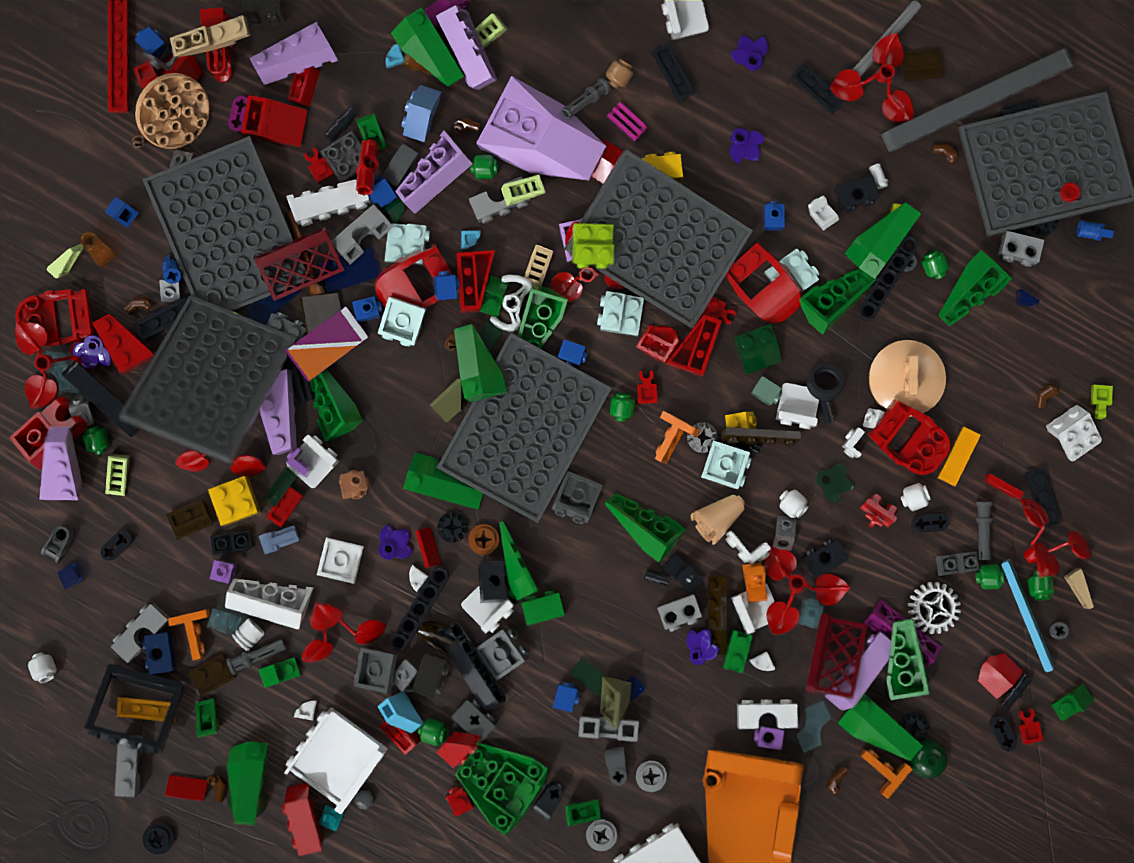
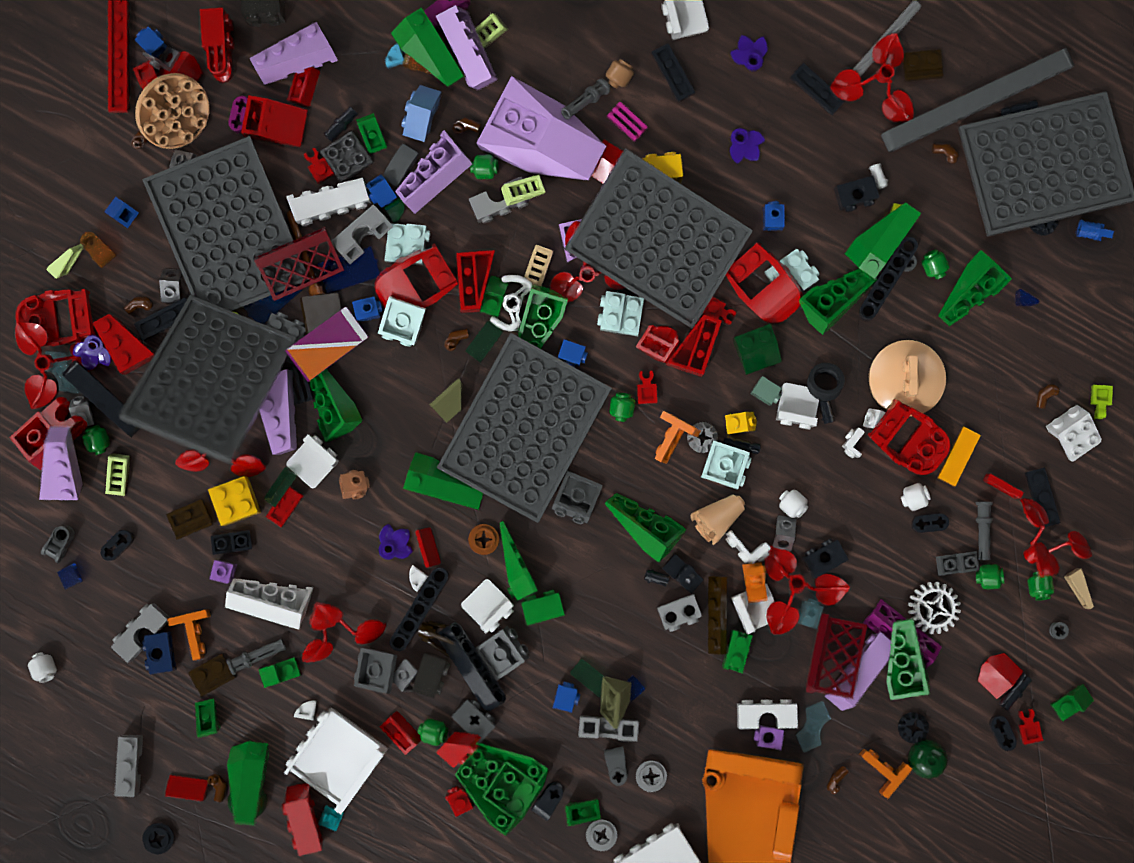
(141, 679): black window -> none
(142, 709): light orange tile -> none
(171, 270): blue hinge -> none
(210, 38): tan slope -> none
(223, 621): clear light blue bracket -> none
(248, 634): white piece -> none
(274, 540): sand blue piece -> none
(300, 466): medium lavender bracket -> none
(340, 560): white plate -> none
(364, 799): dark grey tile -> none
(367, 167): red piece -> none
(400, 713): medium azure slope -> none
(445, 285): blue brick -> none
(458, 520): black gear -> none
(469, 239): medium azure tile -> none
(477, 368): green wedge -> none
(491, 593): black brick -> none
(592, 245): lime plate -> none
(702, 644): dark purple plate -> none
(753, 436): dark brown plate -> none
(763, 662): white tile -> none
(822, 212): white bracket -> none
(837, 482): clear green plate -> none
(876, 727): green wedge -> none
(877, 514): red hips -> none
(1020, 243): light grey brick -> none
(1028, 616): medium azure tile -> none
(1070, 192): red tile -> none

